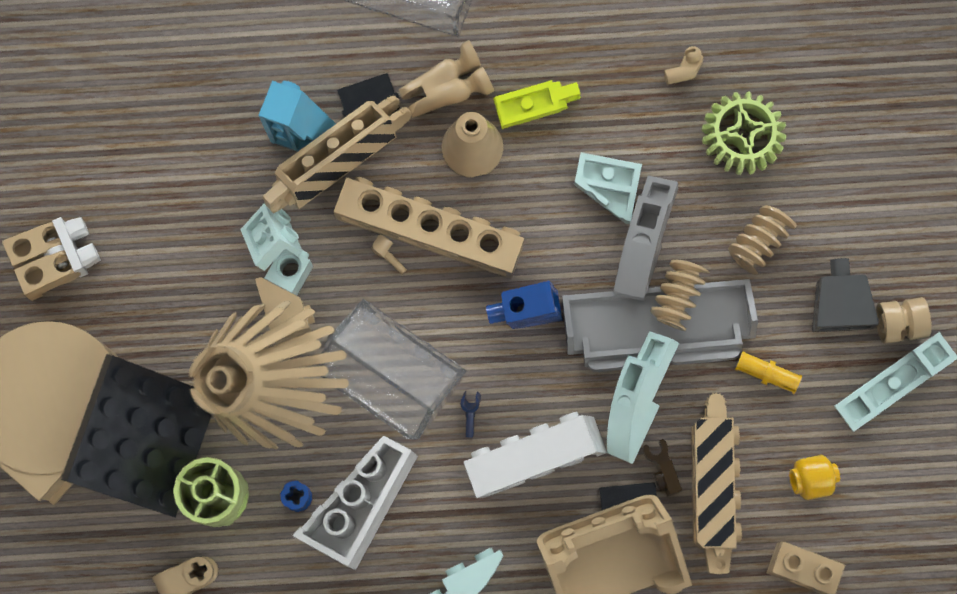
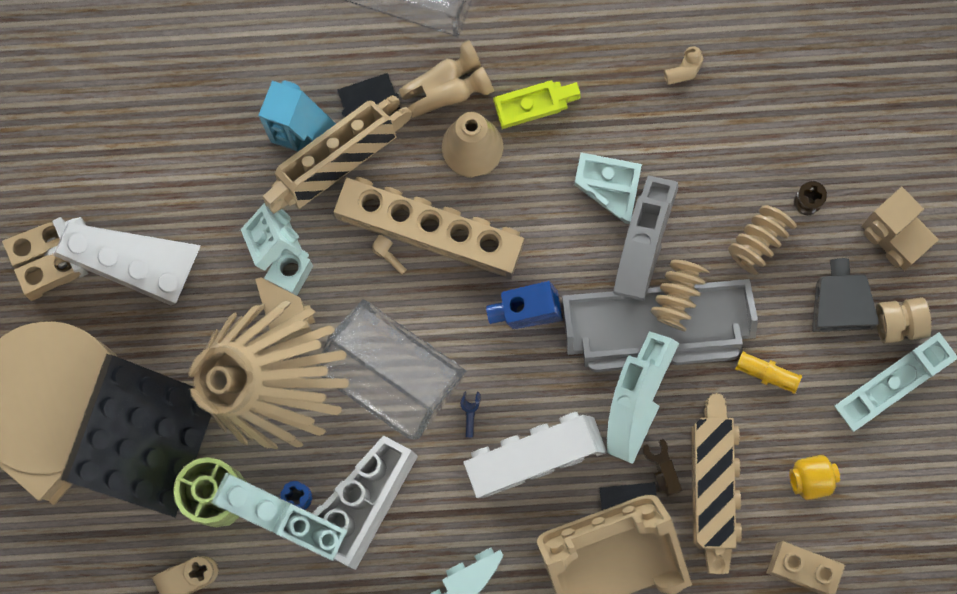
(133, 260): none -> white wedge
(279, 516): none -> light aqua slope
(767, 126): yellowish green gear -> none
(819, 196): none -> dark brown bush
(899, 230): none -> tan brick

